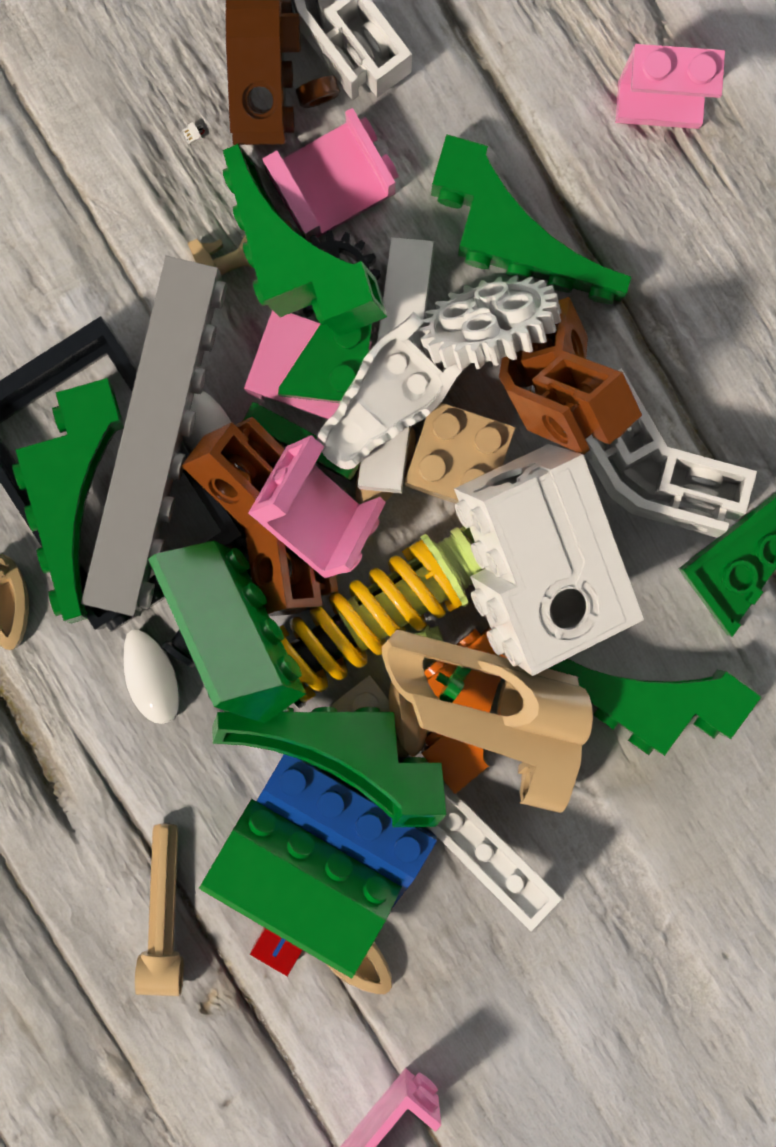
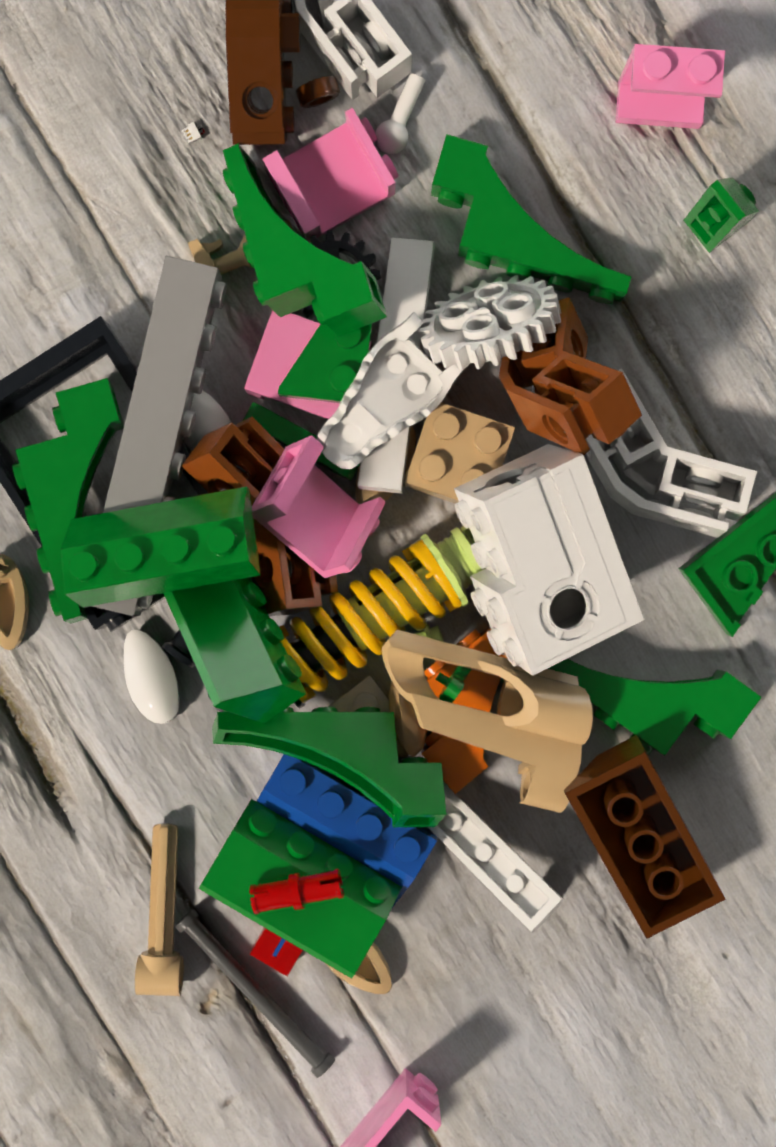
(160, 548): none -> green slope
(255, 993): none -> dark grey bar
(296, 891): none -> red pin
(392, 133): none -> white bar
(642, 838): none -> reddish brown slope
(721, 212): none -> green slope

